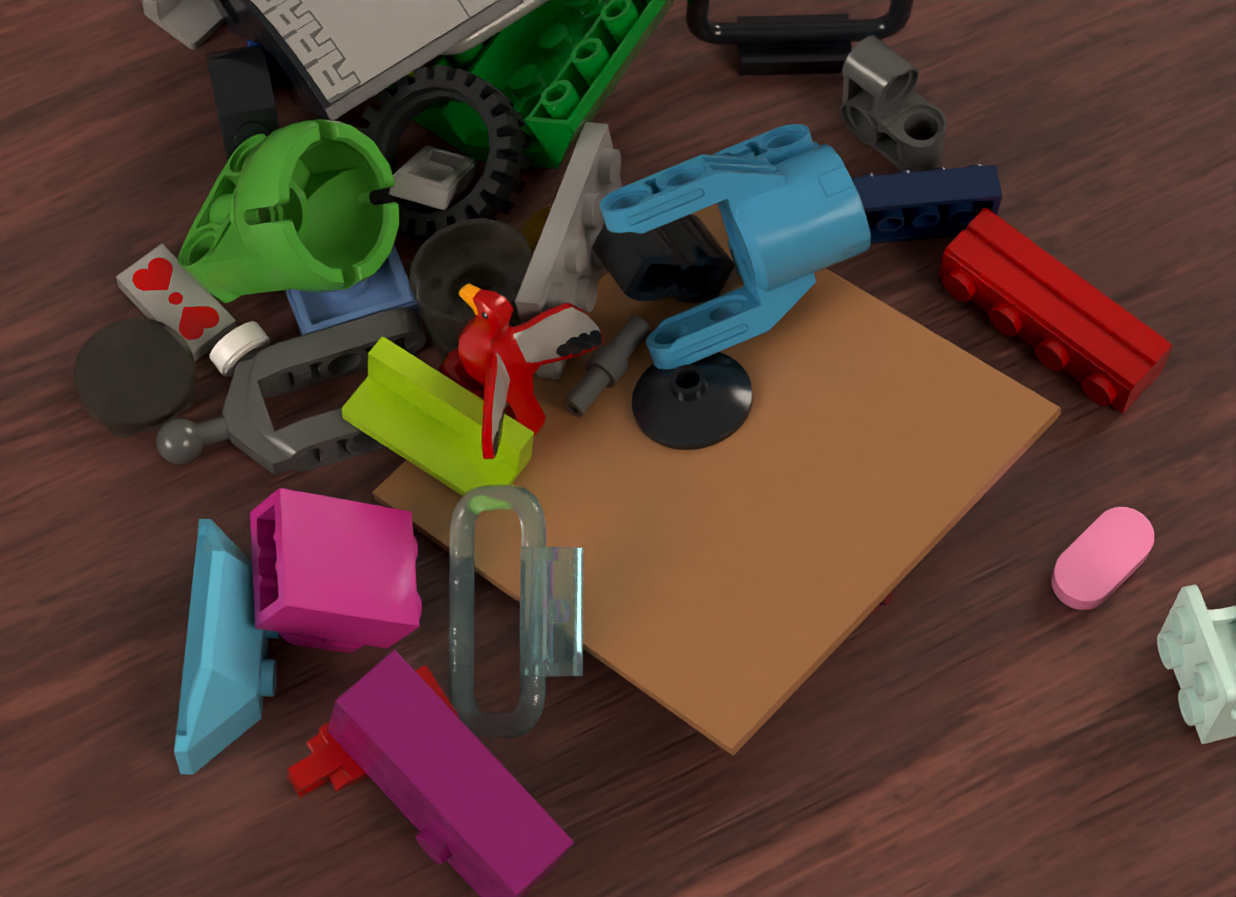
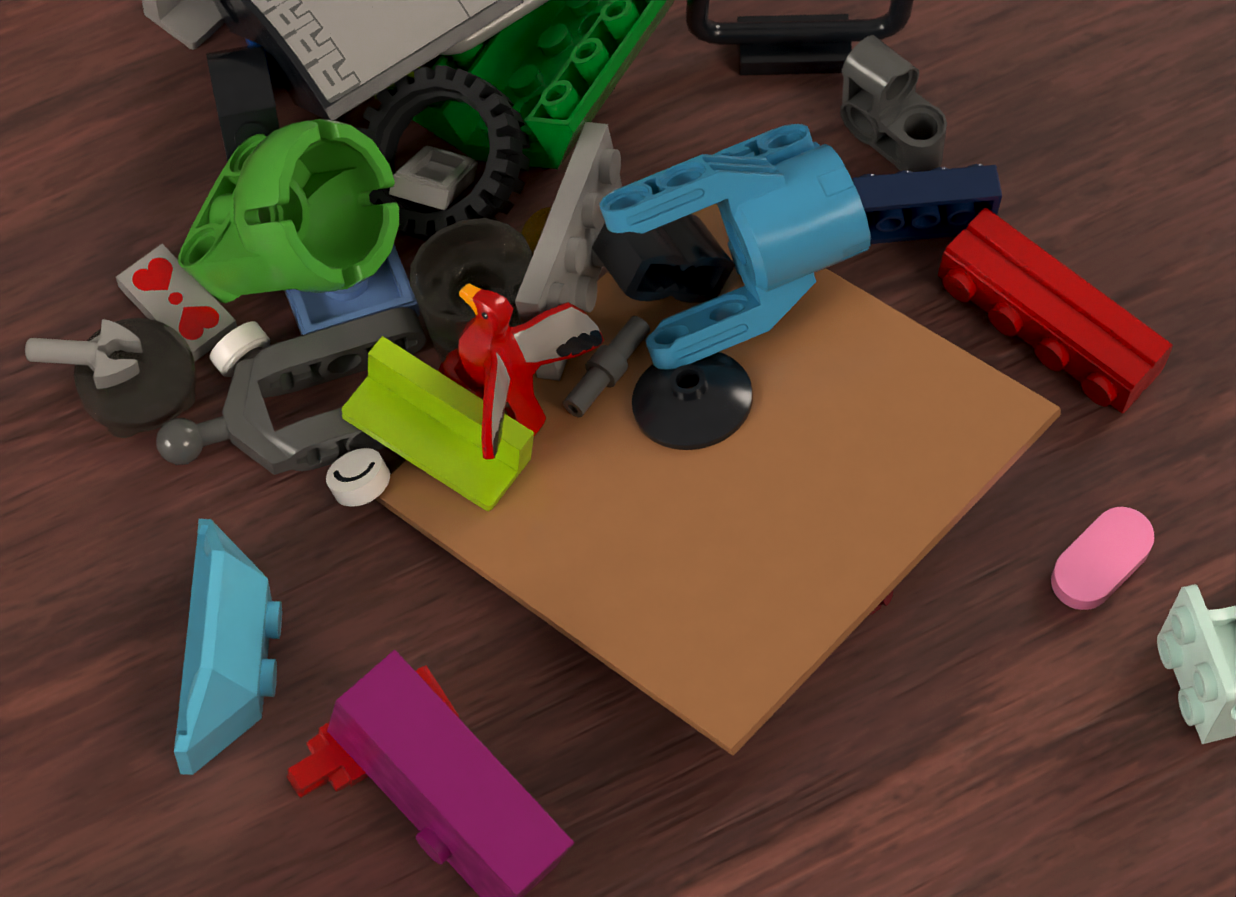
(92, 353): none -> light grey bar
(333, 571): dark pink brick -> none
(358, 477): none -> white tile
(548, 610): clear light blue bar -> none

